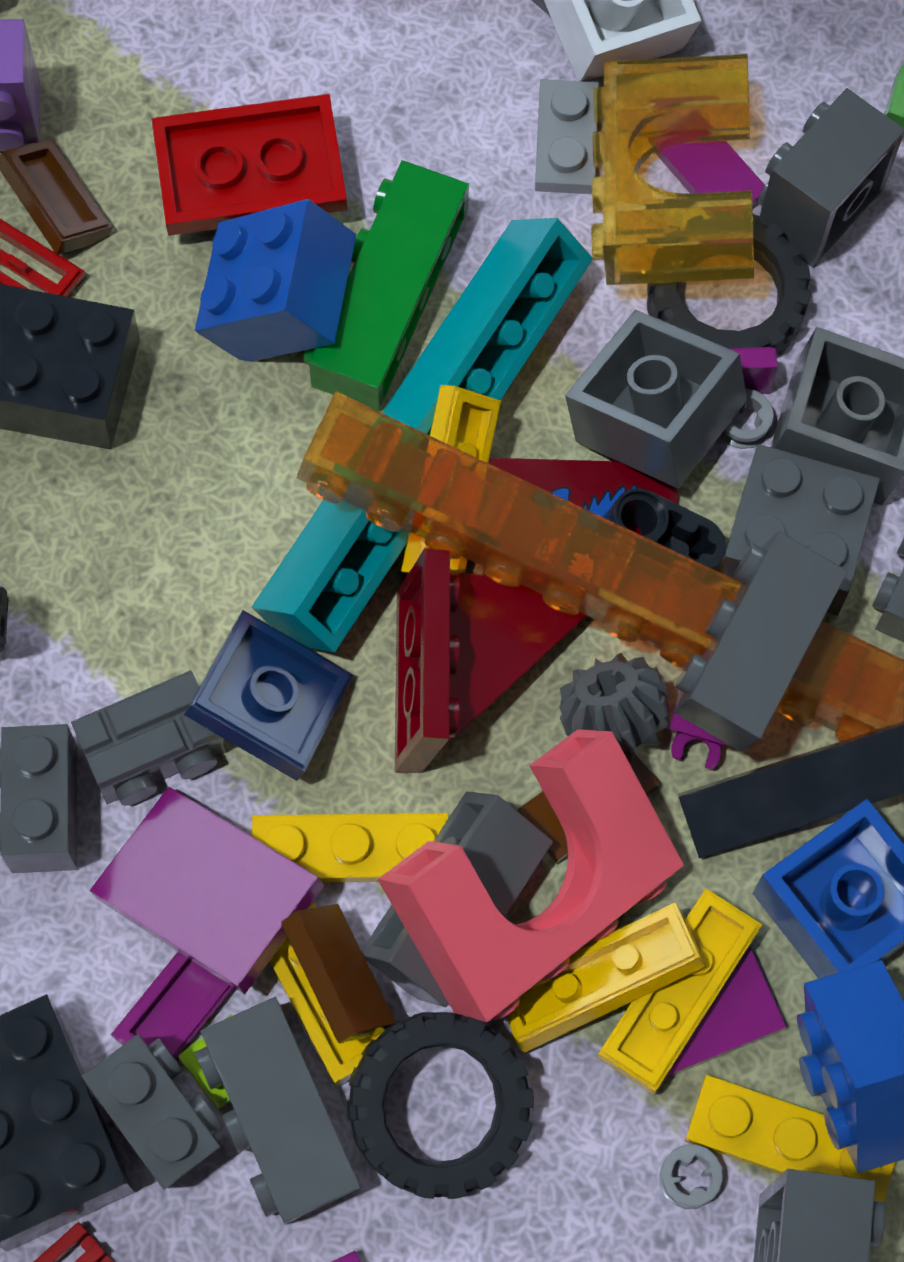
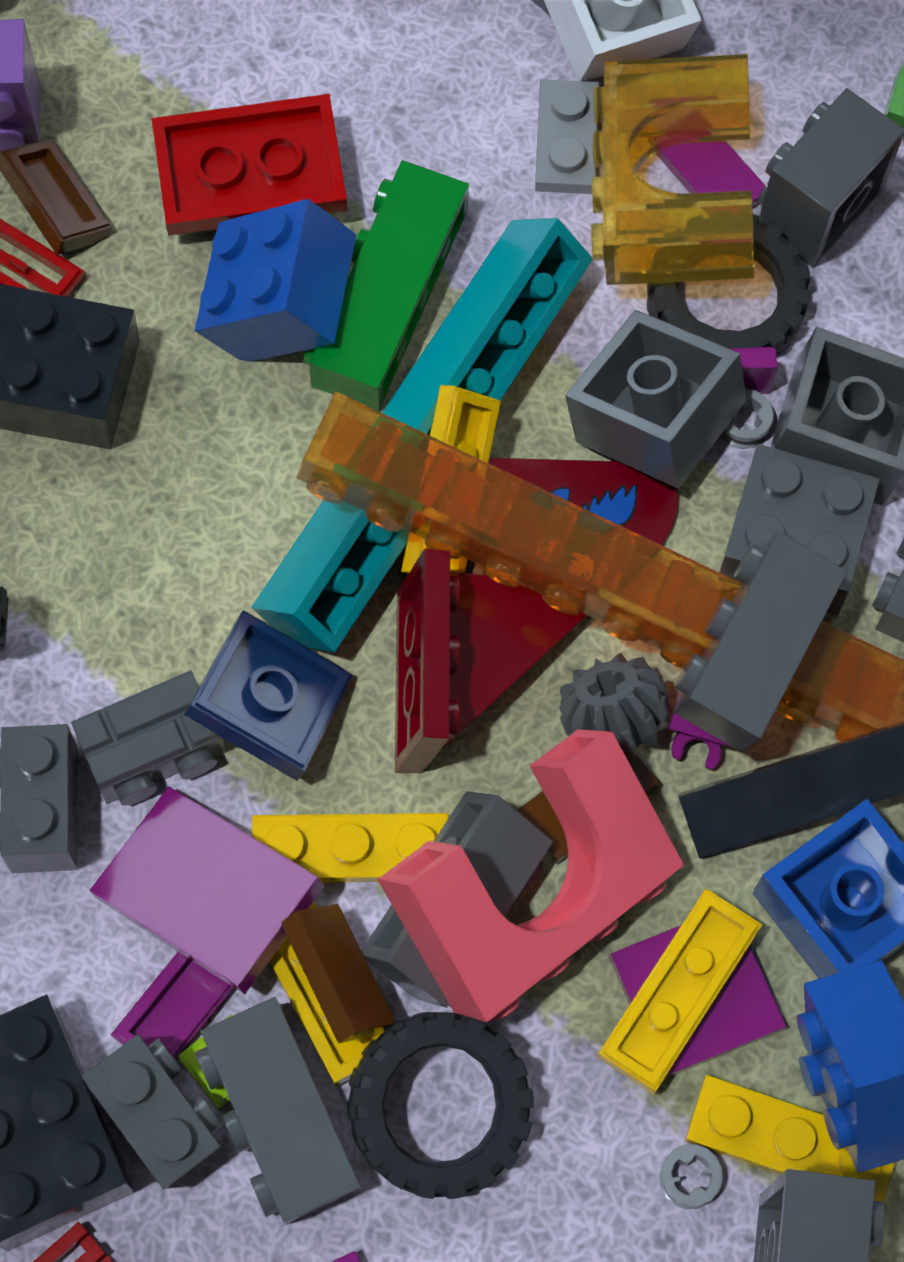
(607, 977): yellow tile -> none
(678, 526): black beam -> none

